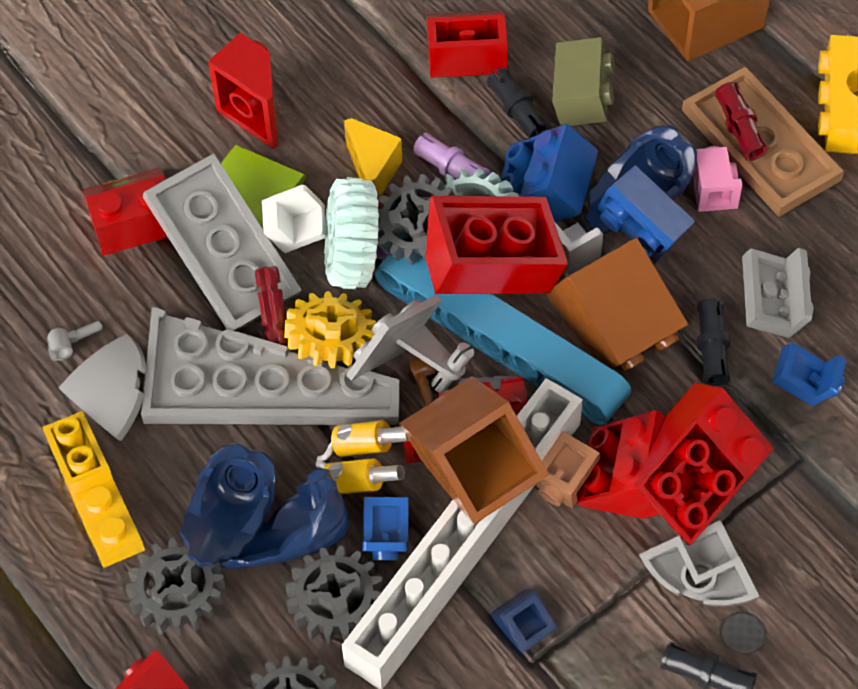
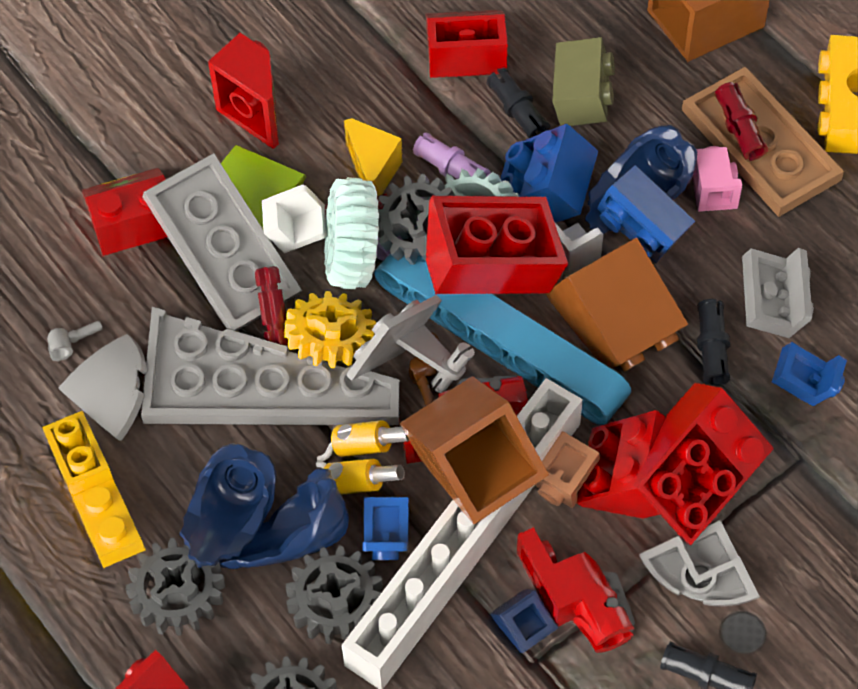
(578, 592): none -> red plate

